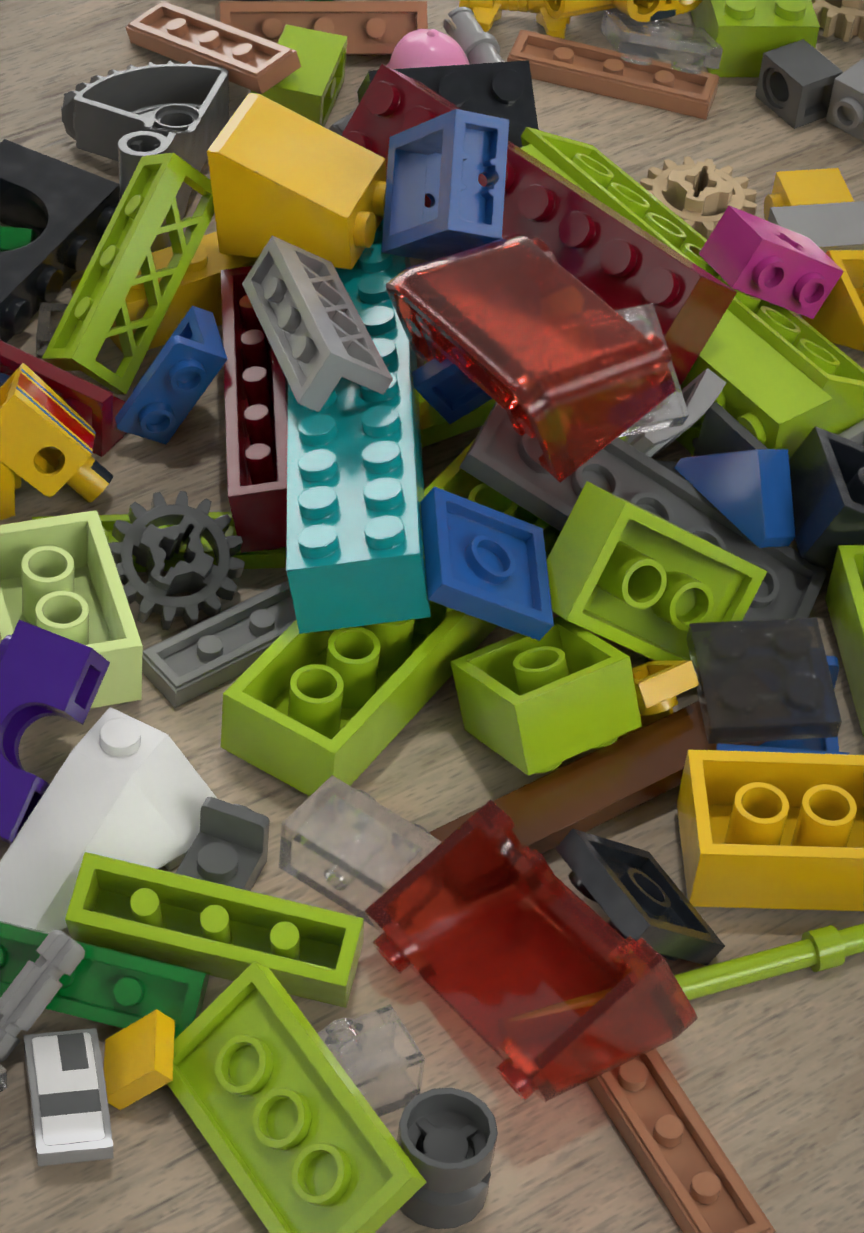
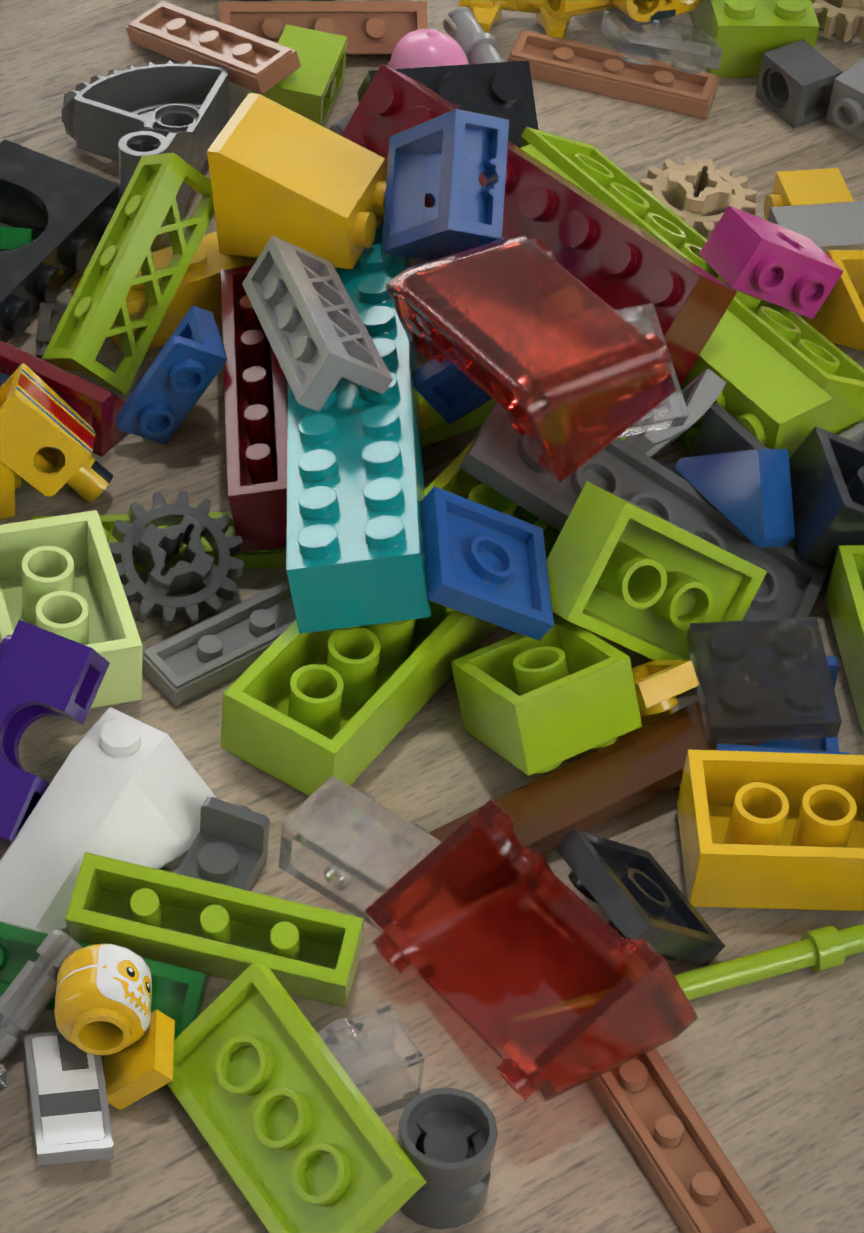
(103, 998): none -> yellow head

